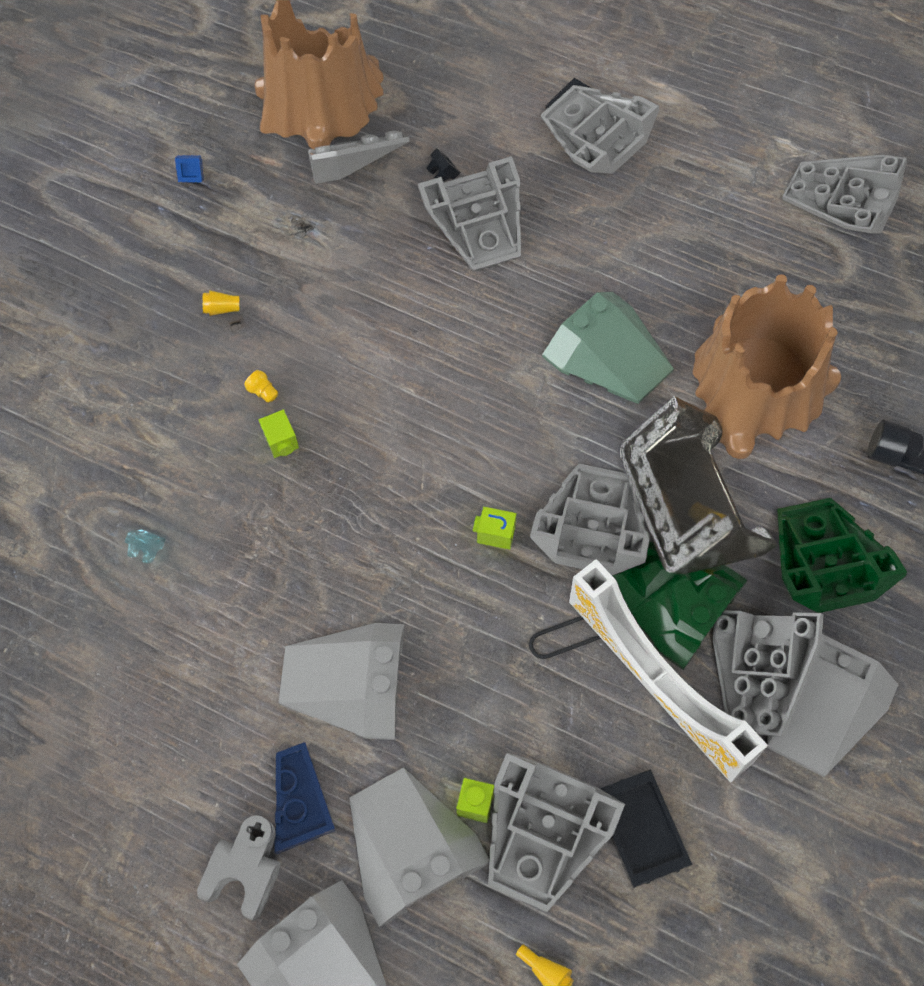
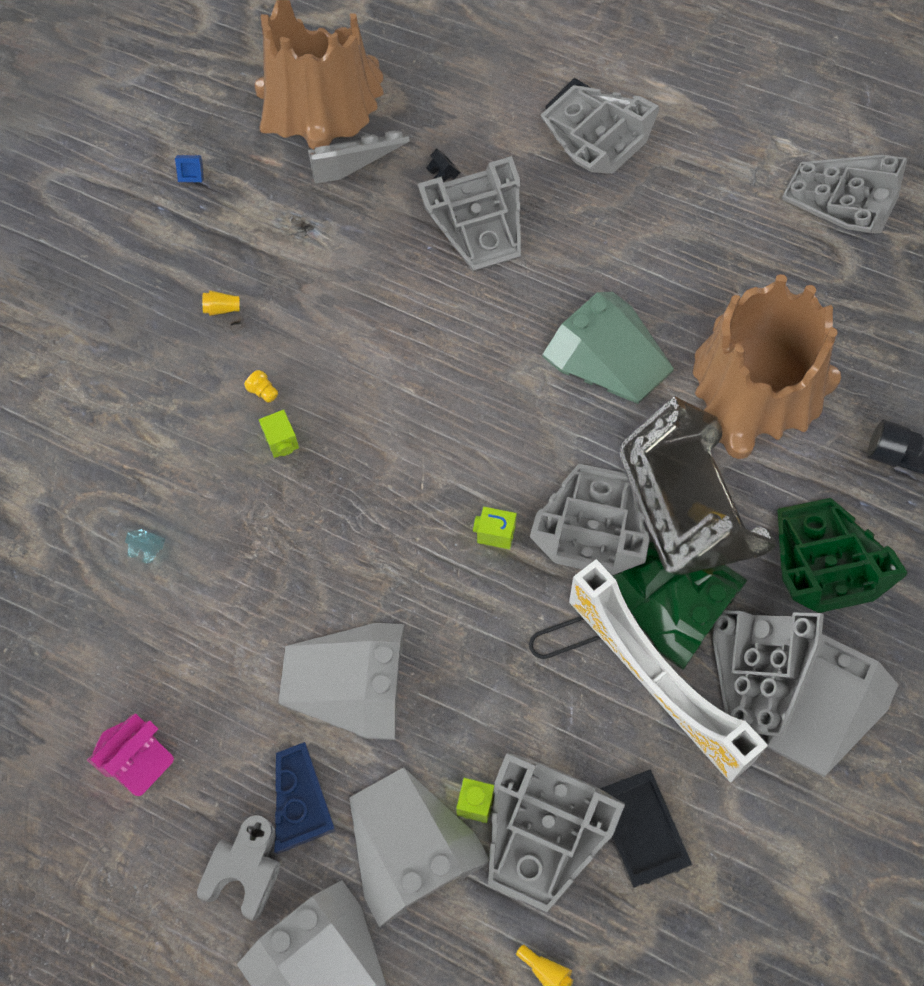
(131, 755): none -> dark pink piece

